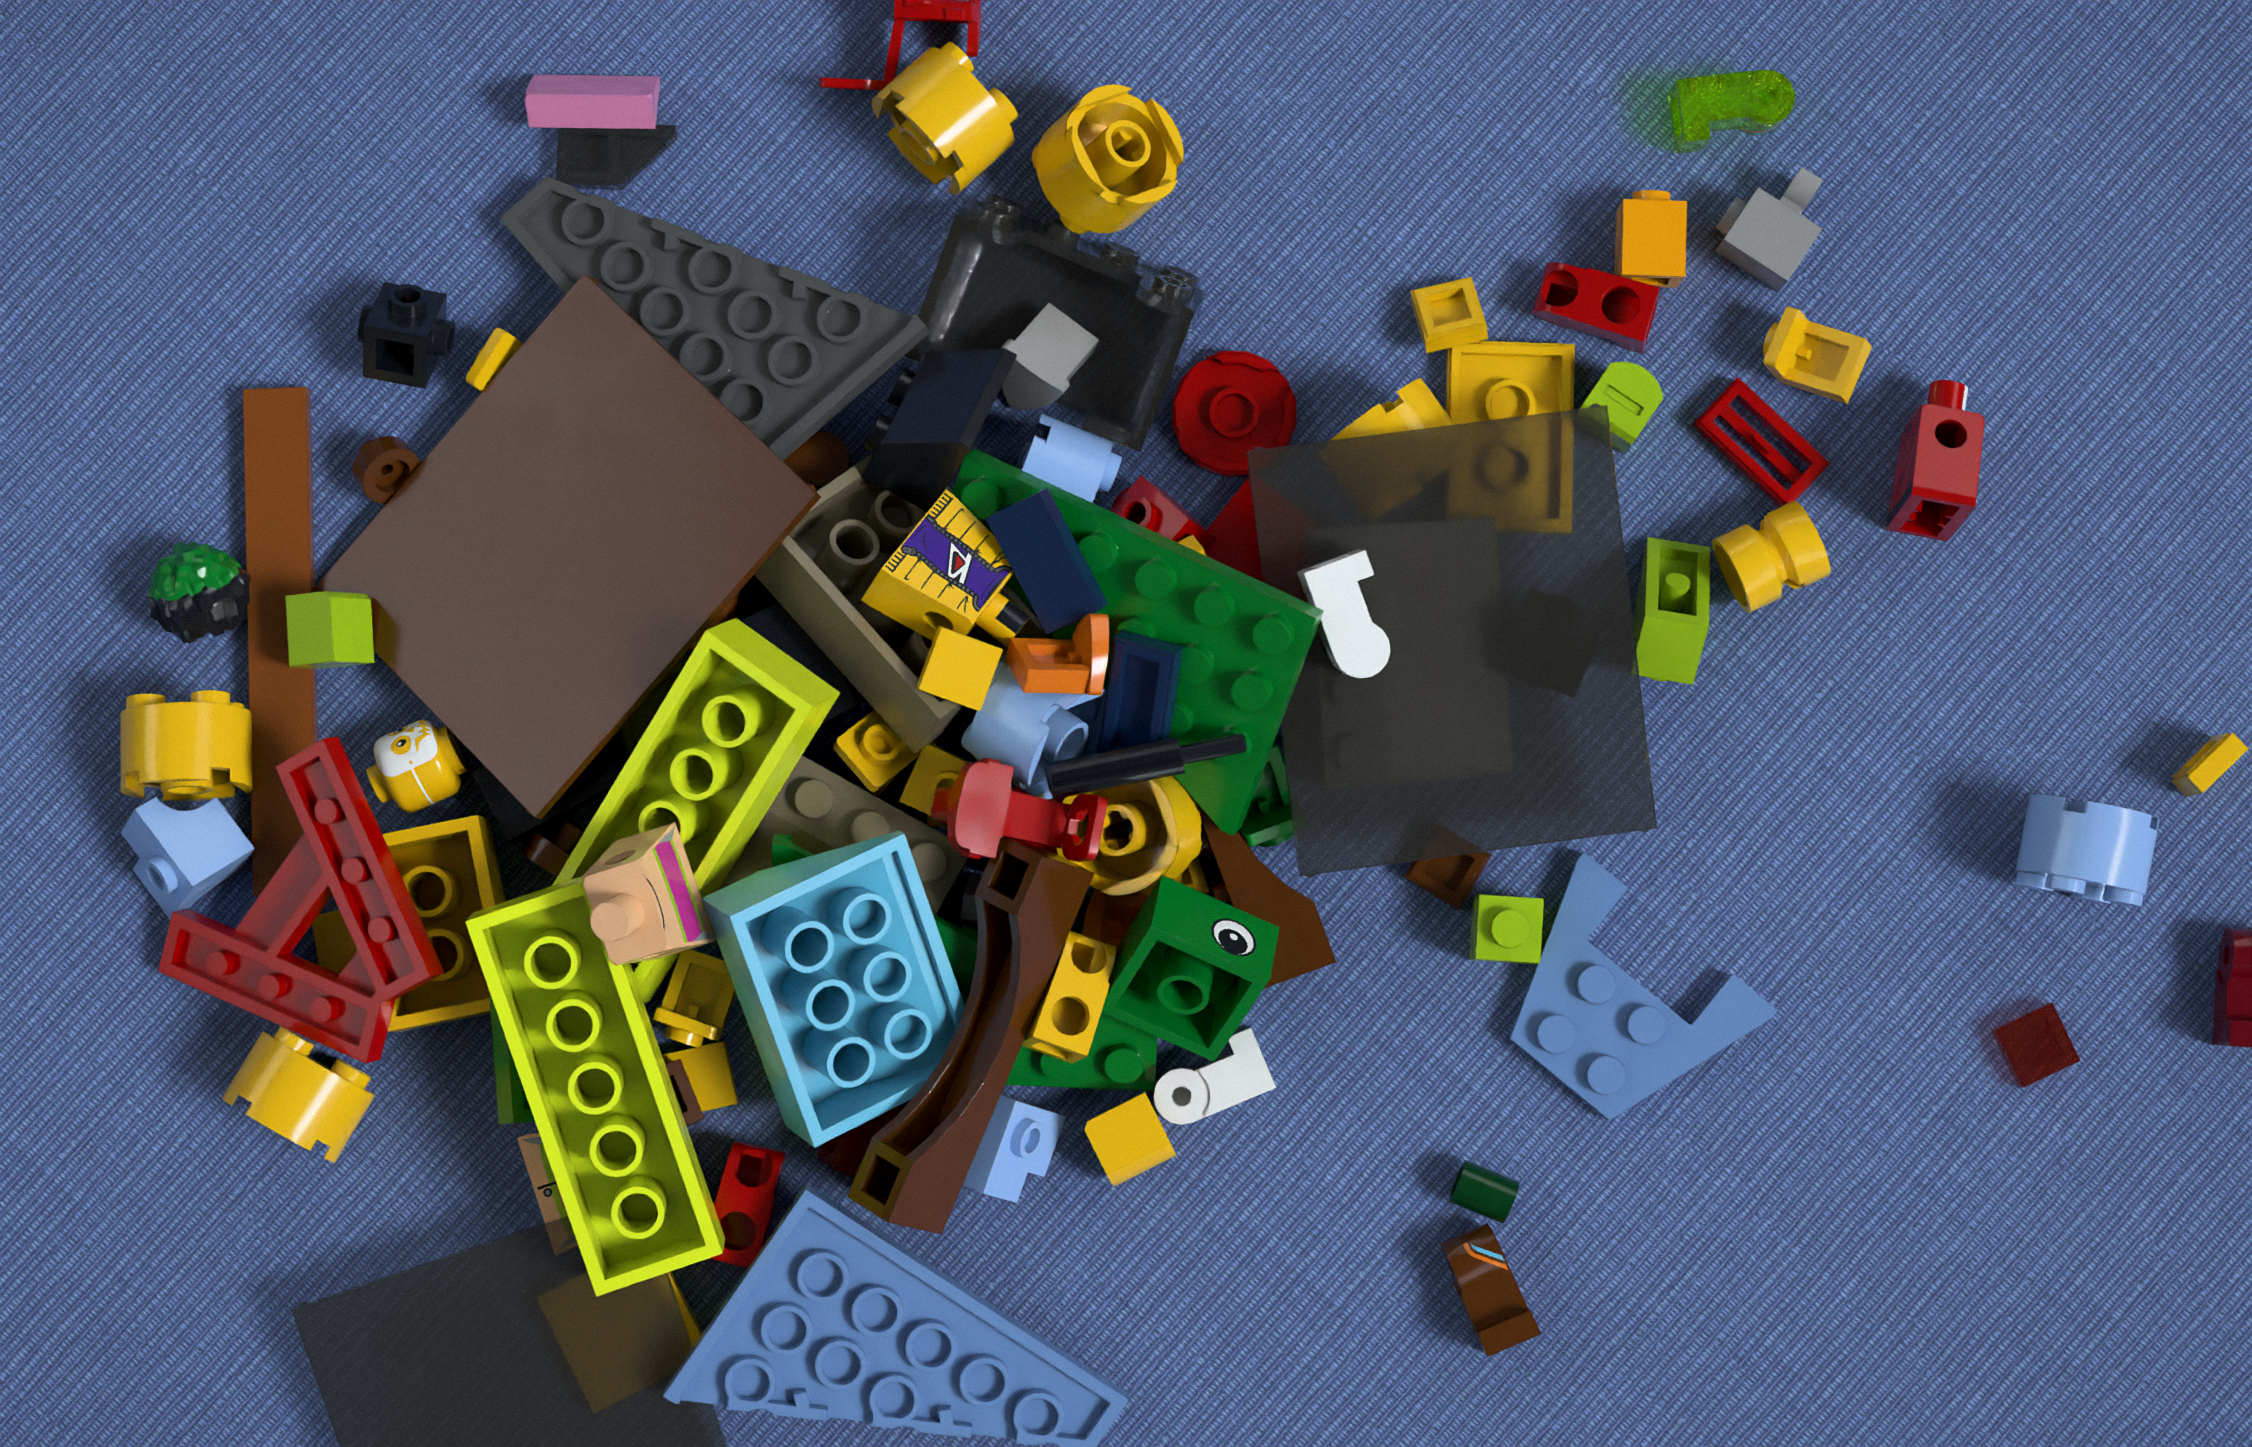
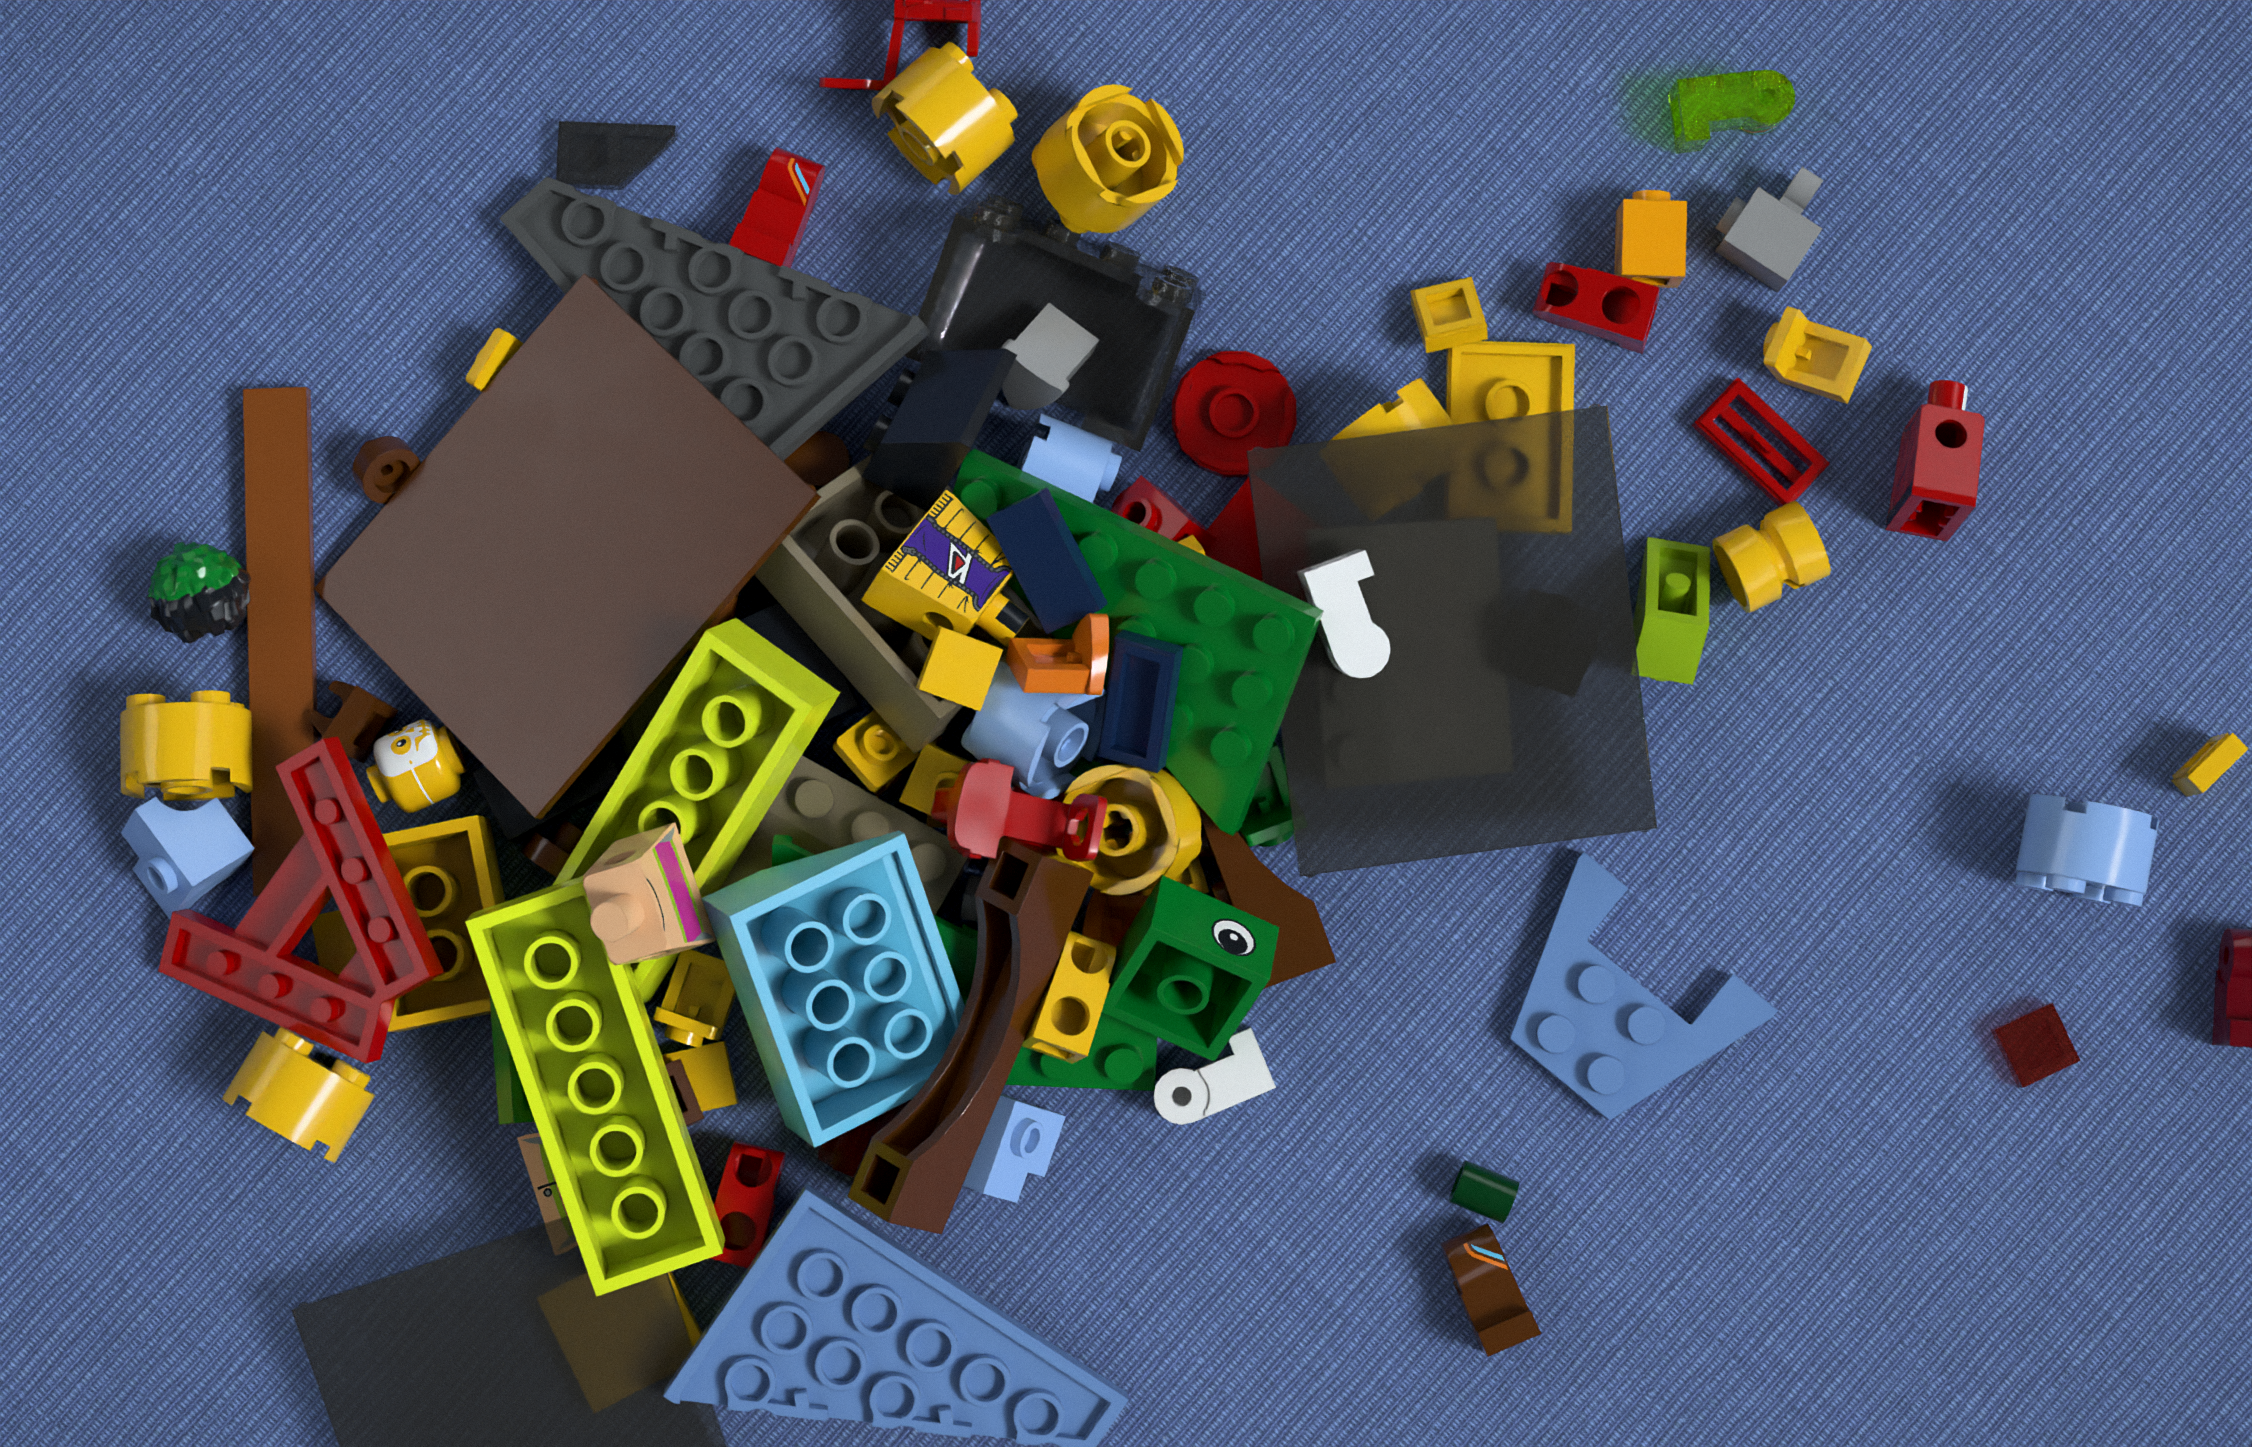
(329, 630): lime piece -> none
(358, 722): none -> reddish brown tile
(405, 334): black brick -> none
(592, 101): bright pink slope -> none
(779, 208): none -> red leg
(1129, 1139): yellow piece -> none
(1134, 764): black axle -> none
(1448, 877): reddish brown tile -> none
(1506, 929): lime brick -> none
(1631, 400): lime piece -> none

